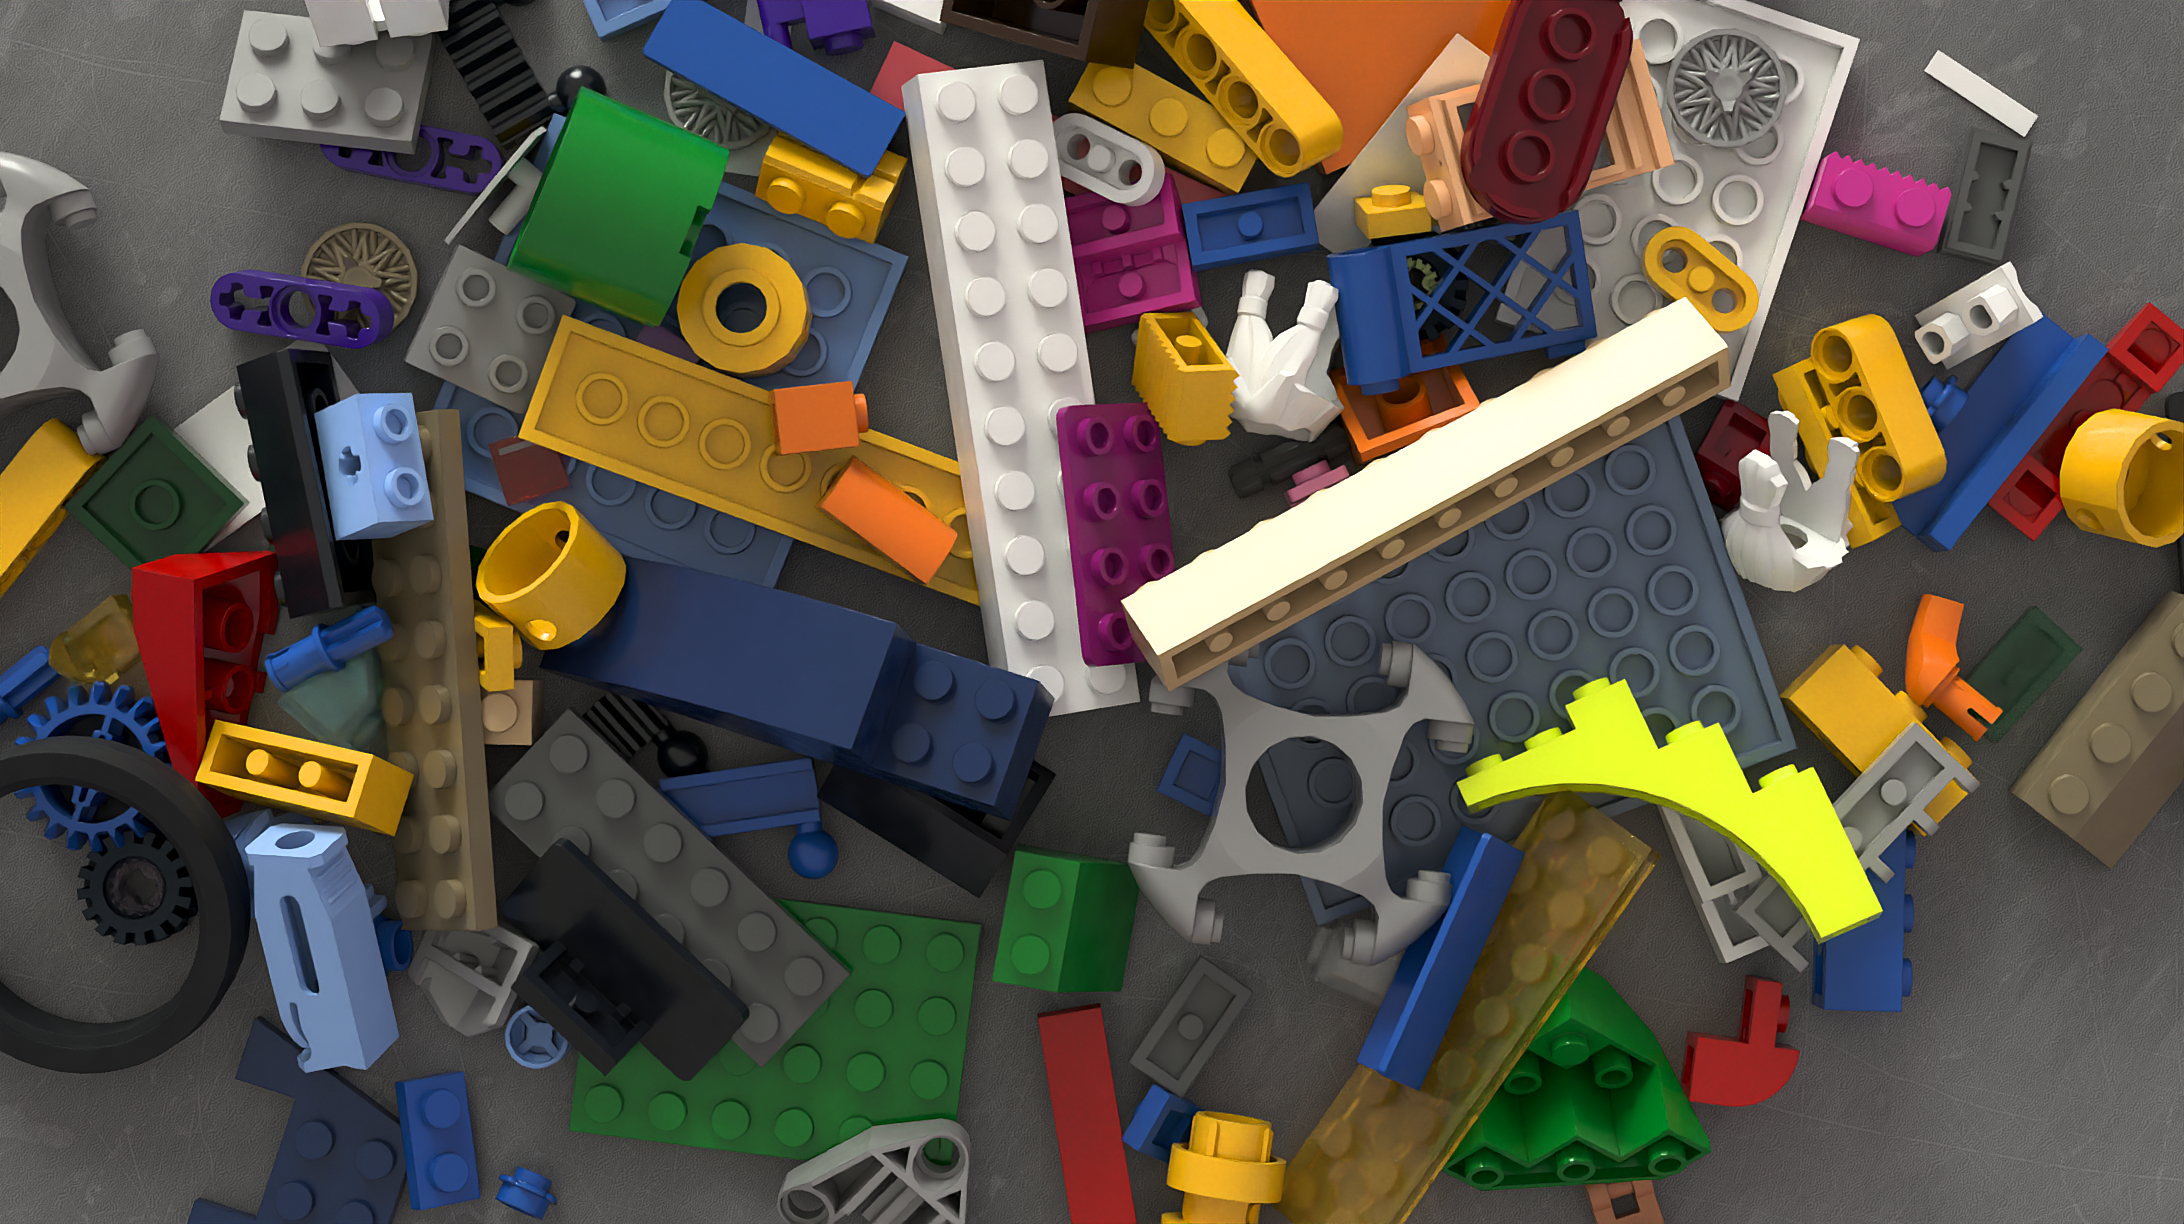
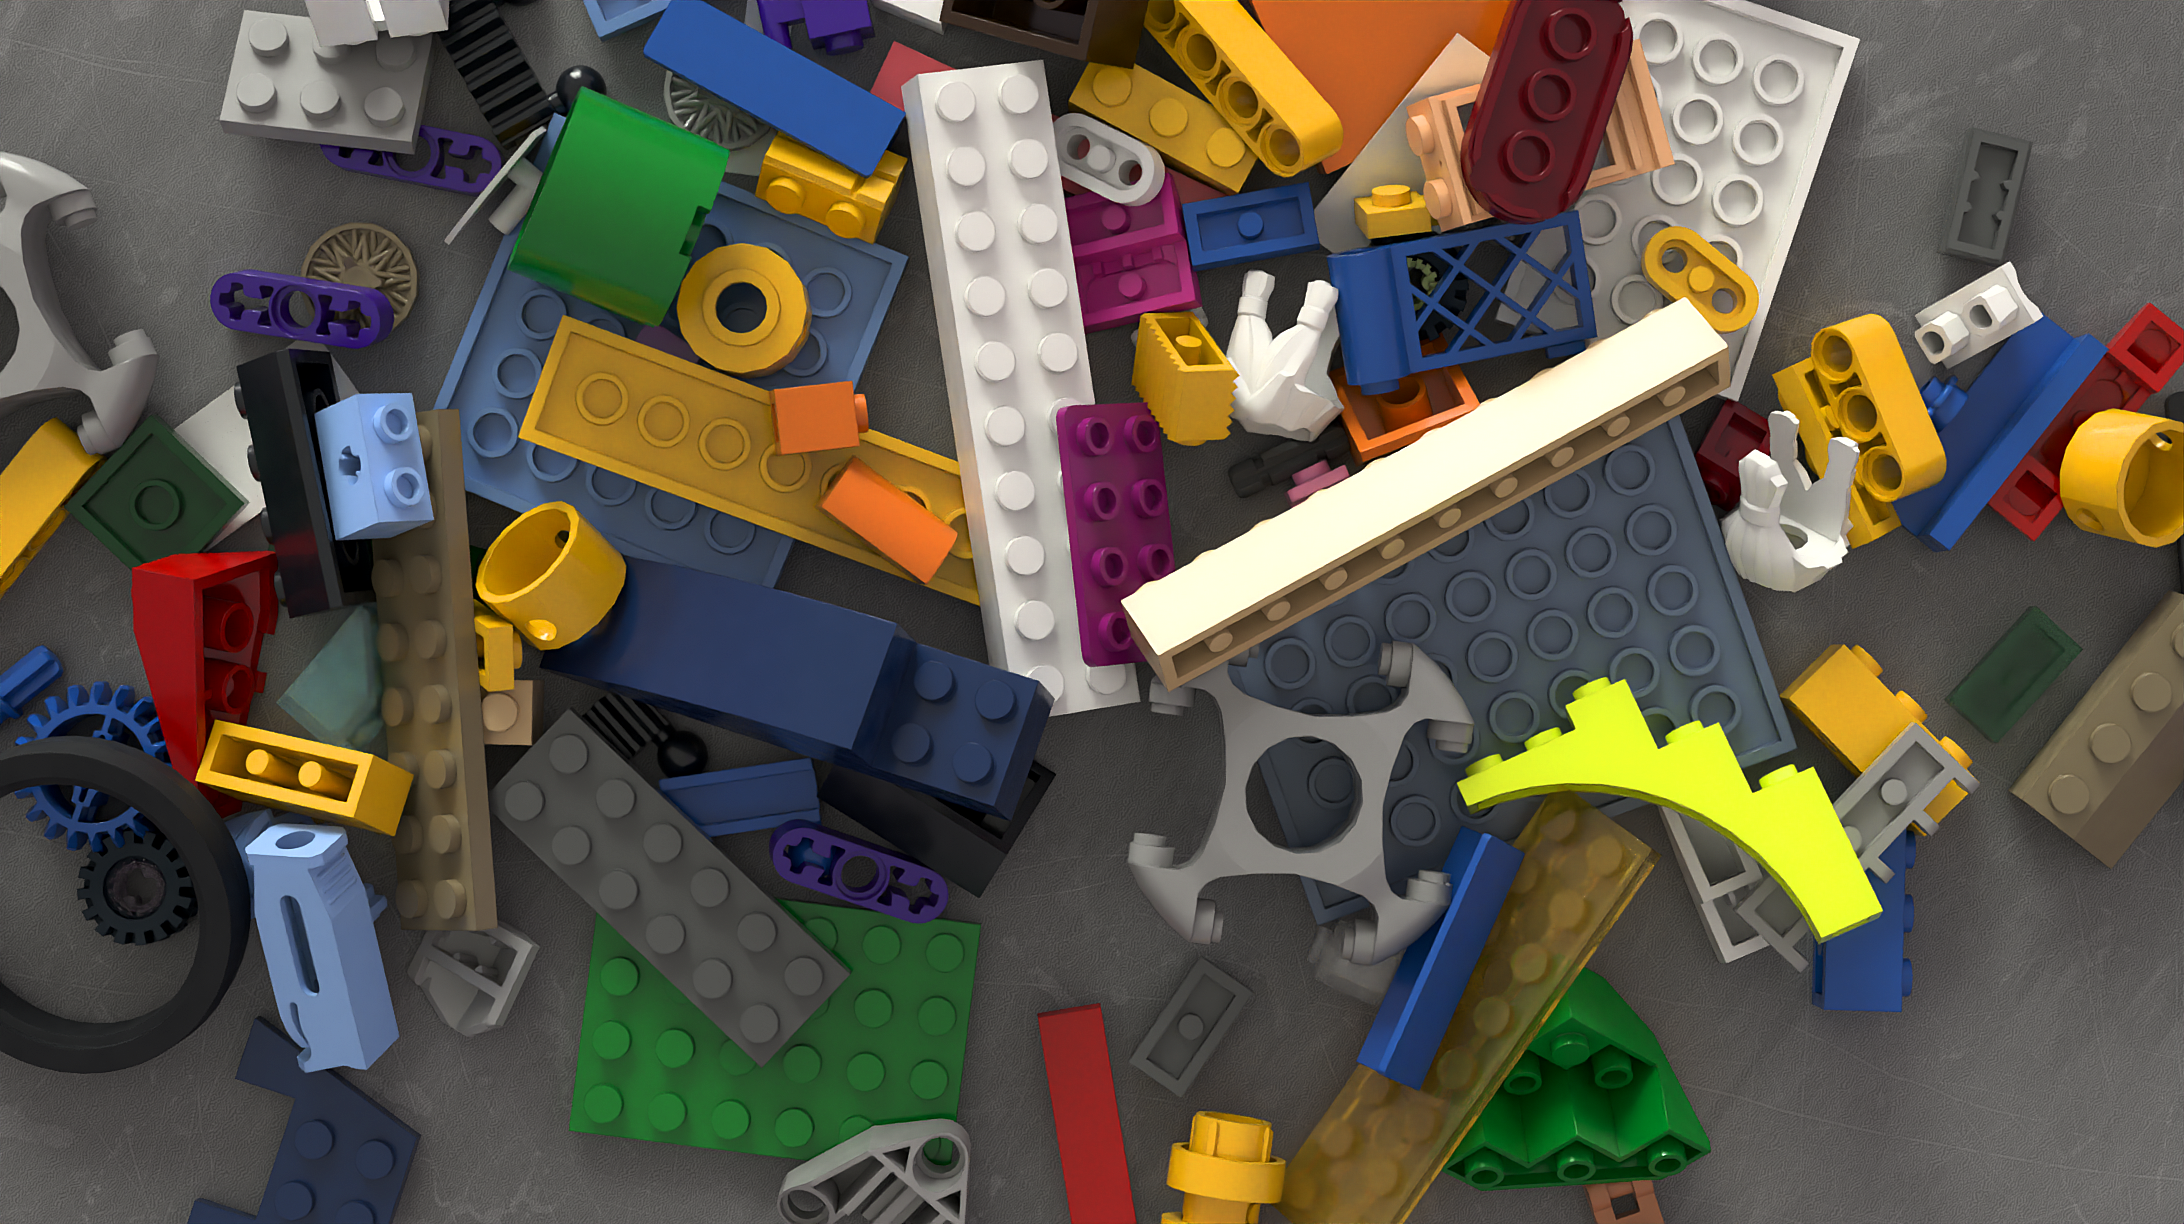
(98, 645): clear yellow plate -> none
(328, 648): blue axle -> none
(393, 943): blue plate -> none
(437, 1140): blue plate -> none
(488, 329): light grey bracket -> none
(526, 1192): blue plate -> none
(528, 470): clear red tile -> none
(532, 1041): medium blue wheel -> none
(614, 970): black bracket -> none
(896, 902): none -> dark purple beam
(1066, 922): green slope -> none
(1160, 1122): blue plate -> none
(1192, 774): blue plate -> none
(1726, 88): light grey wheel -> none
(1746, 1067): red brick -> none
(1876, 205): dark pink brick -> none
(1933, 670): orange arm -> none
(1981, 93): white sticker -> none

